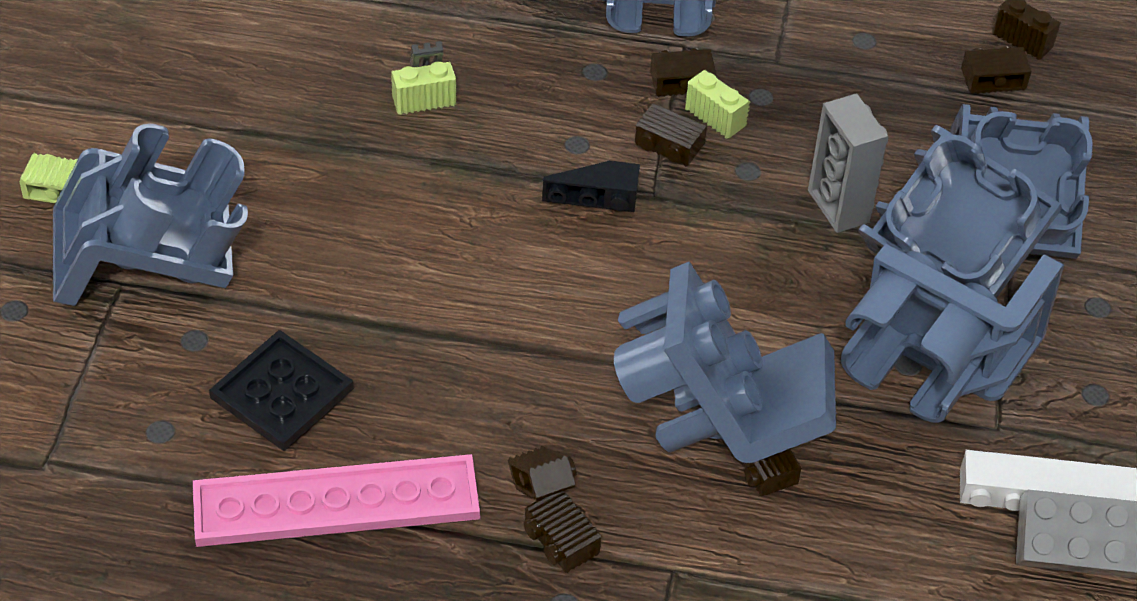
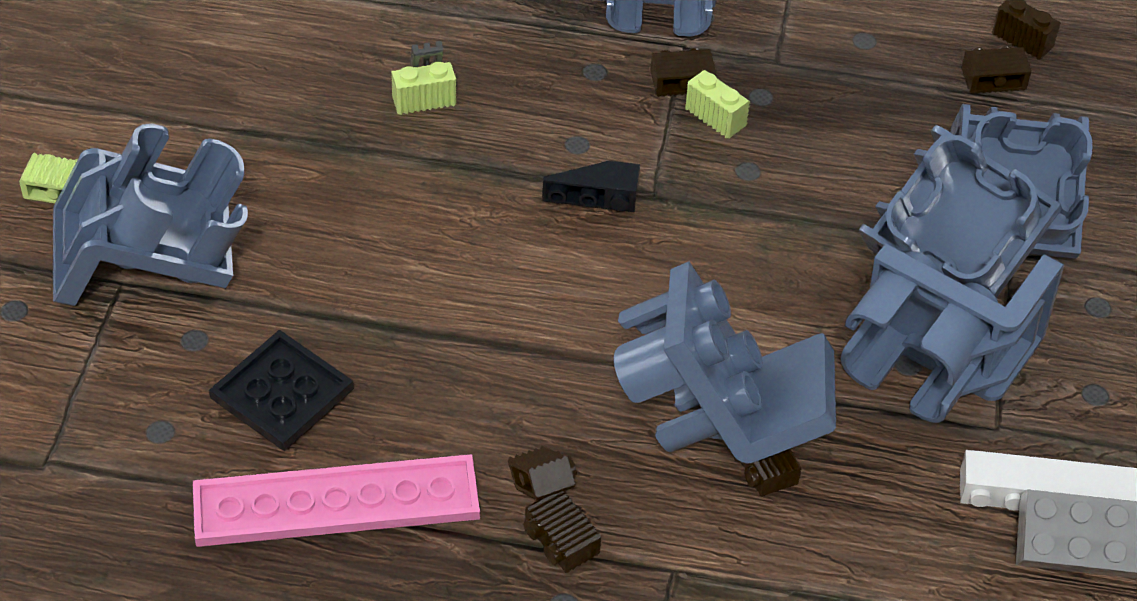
(670, 134): dark brown brick -> none
(847, 162): light grey brick -> none

